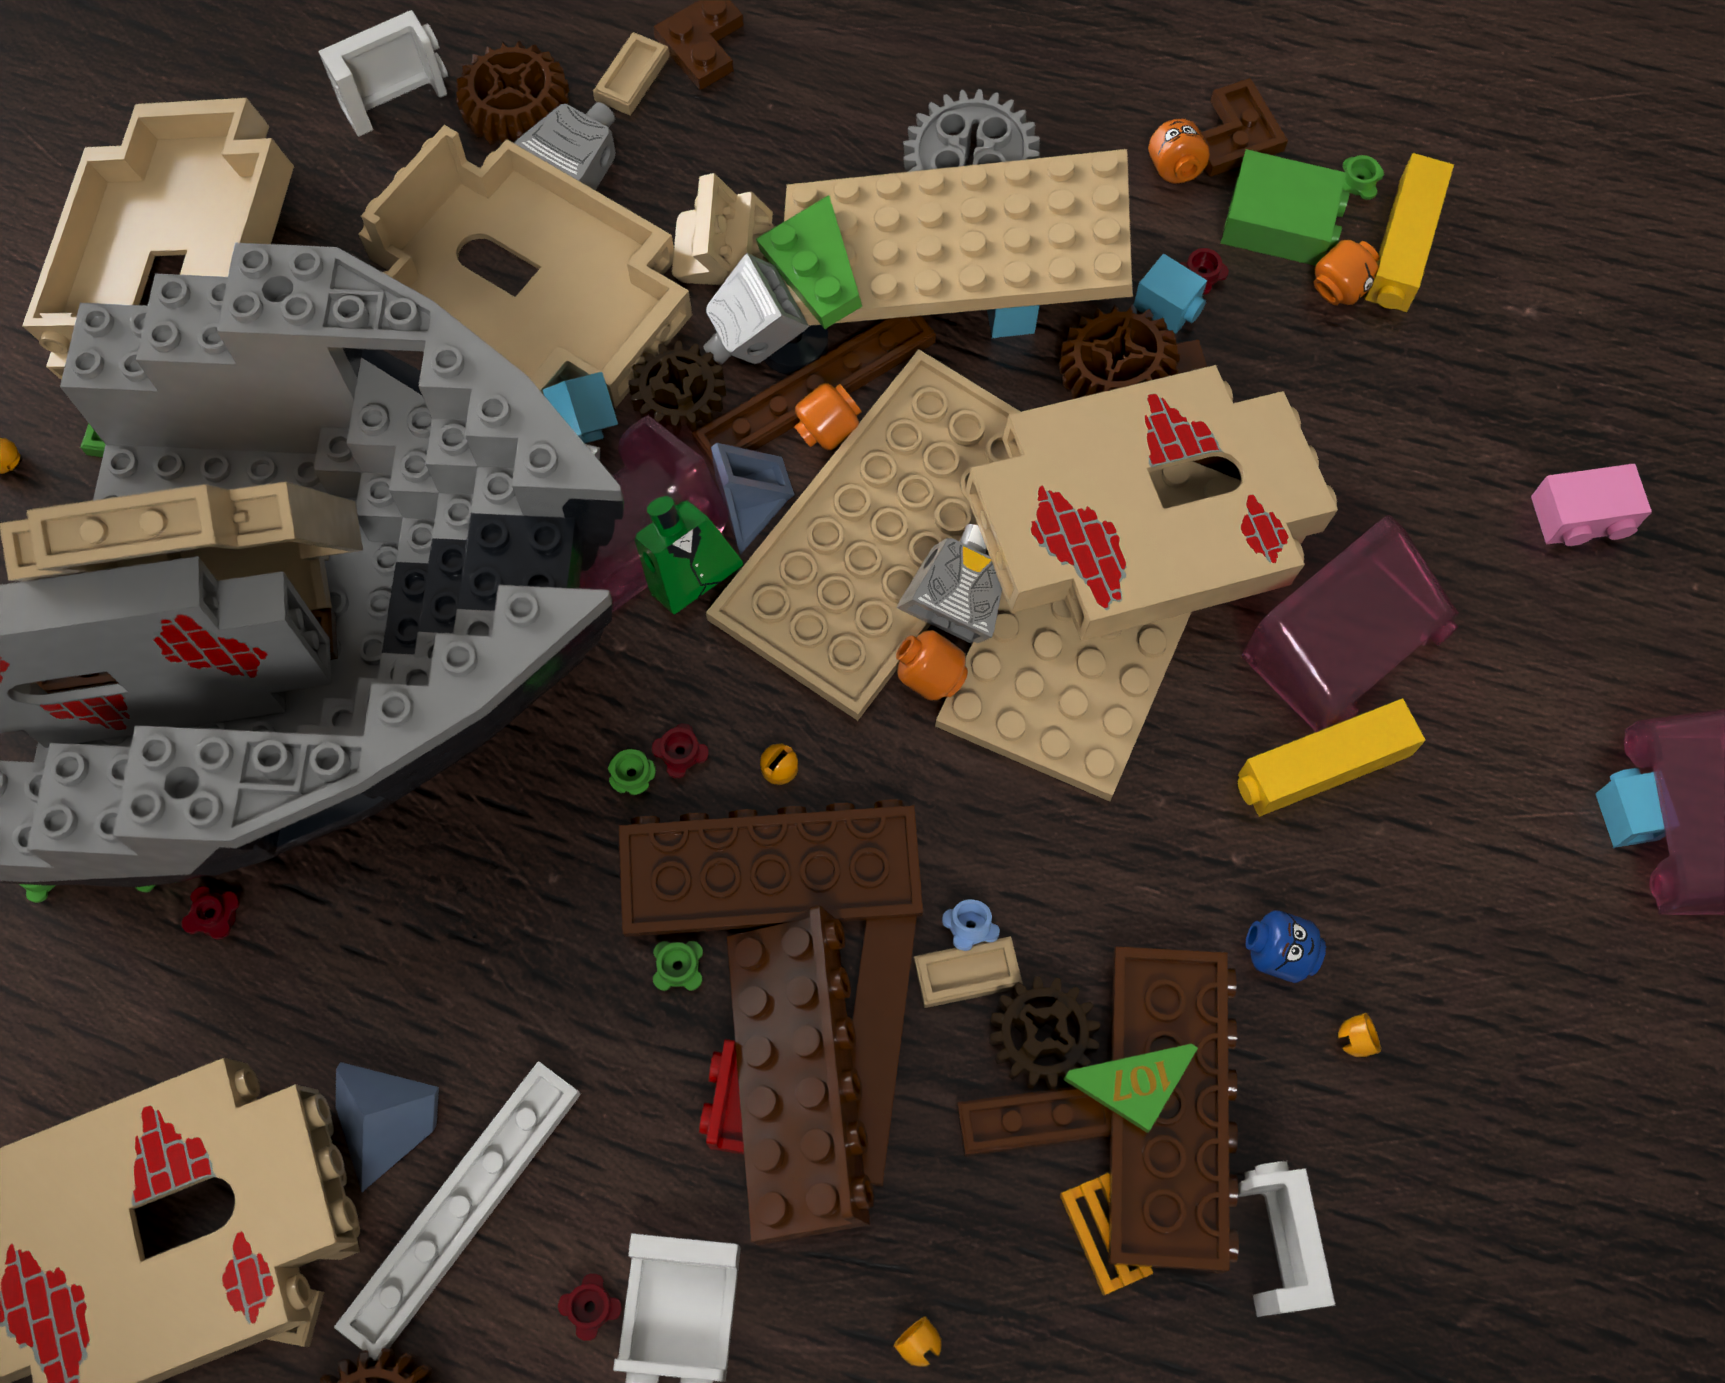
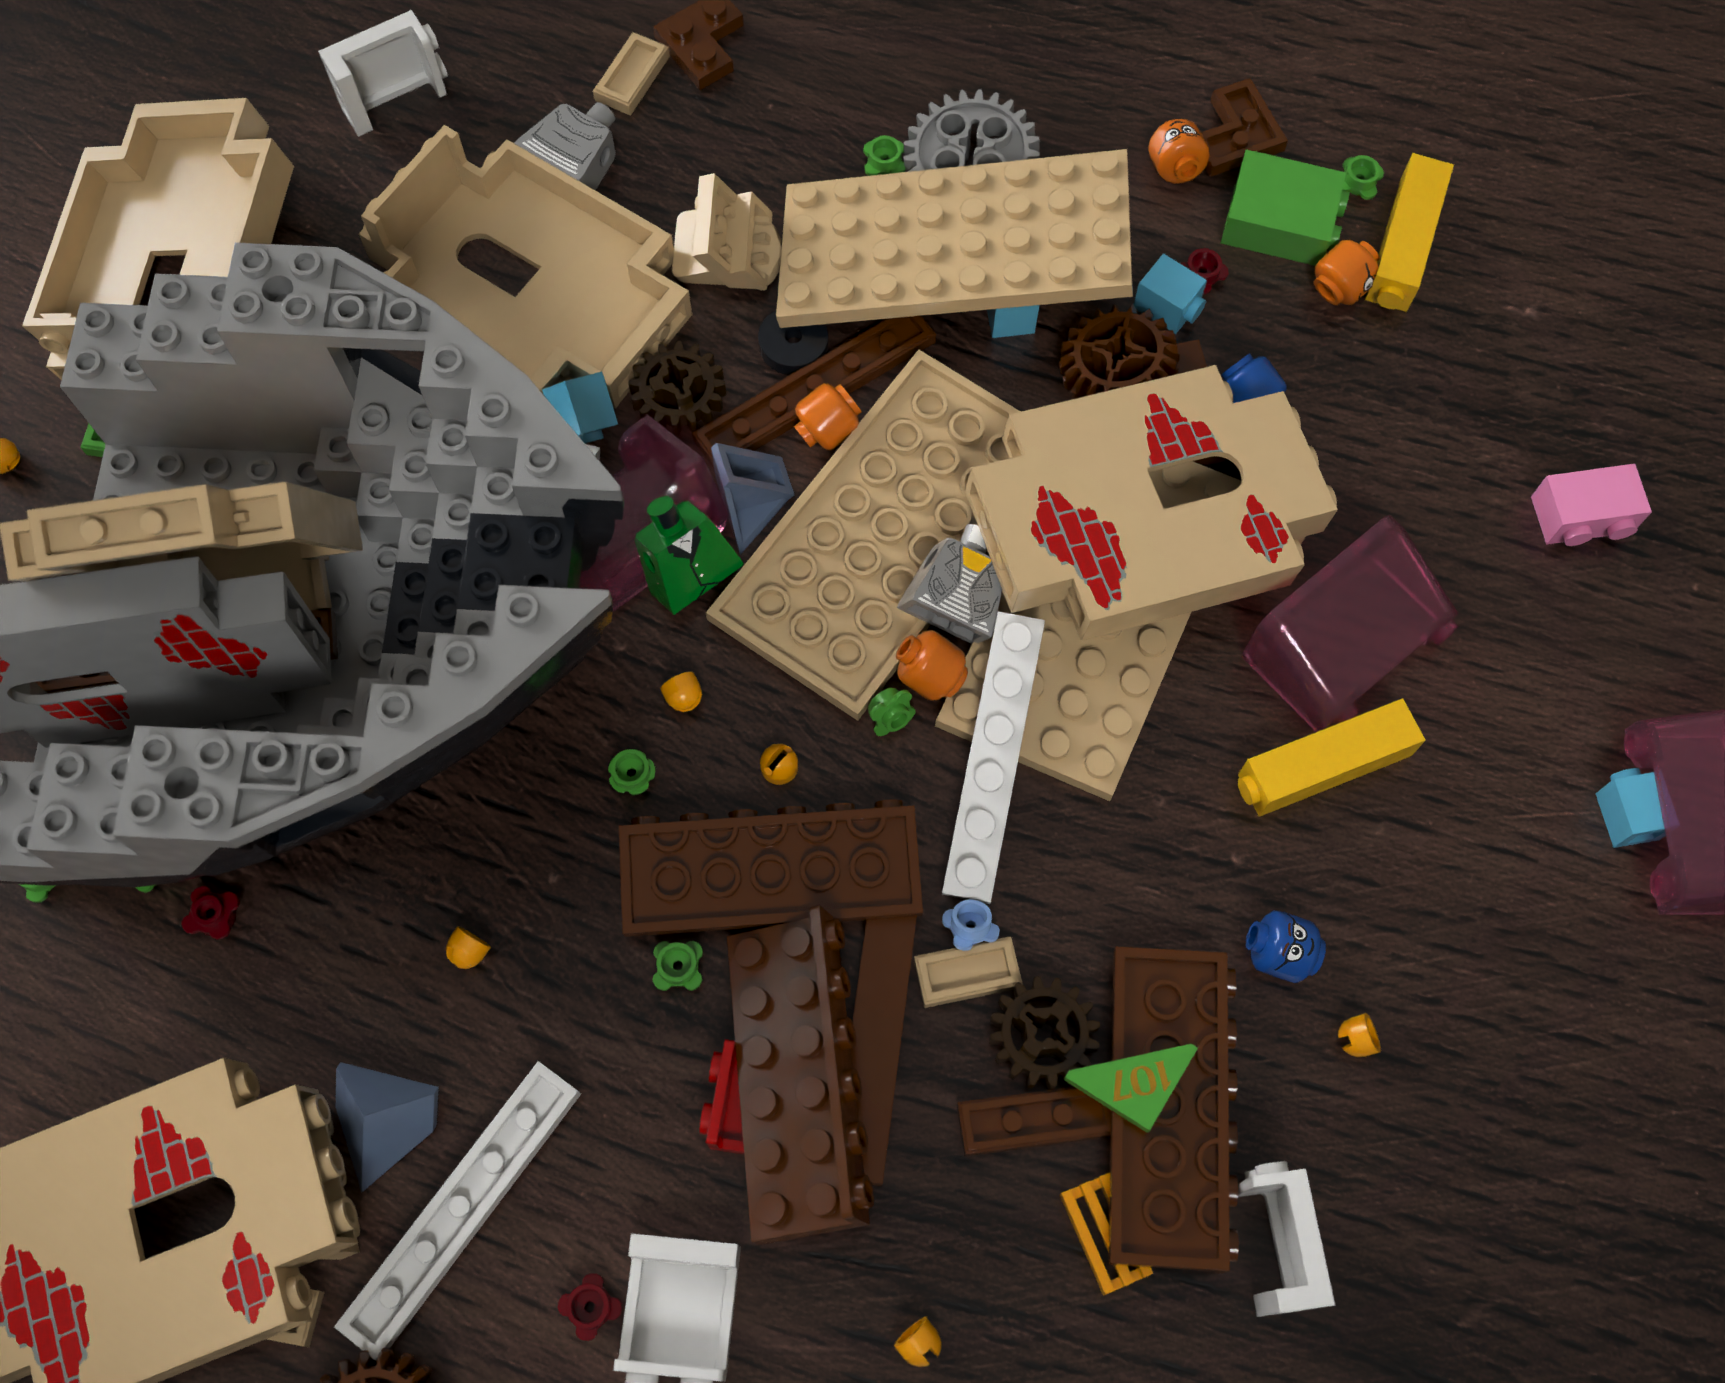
(465, 948): none -> light orange hinge
(512, 82): reddish brown gear -> none
(677, 737): dark red plate -> none
(682, 691): none -> light orange hinge
(752, 313): light grey torso -> none
(814, 262): bright green wing -> none
(881, 148): none -> bright green plate
(891, 710): none -> bright green plate
(993, 758): none -> white plate
(1253, 378): none -> blue head

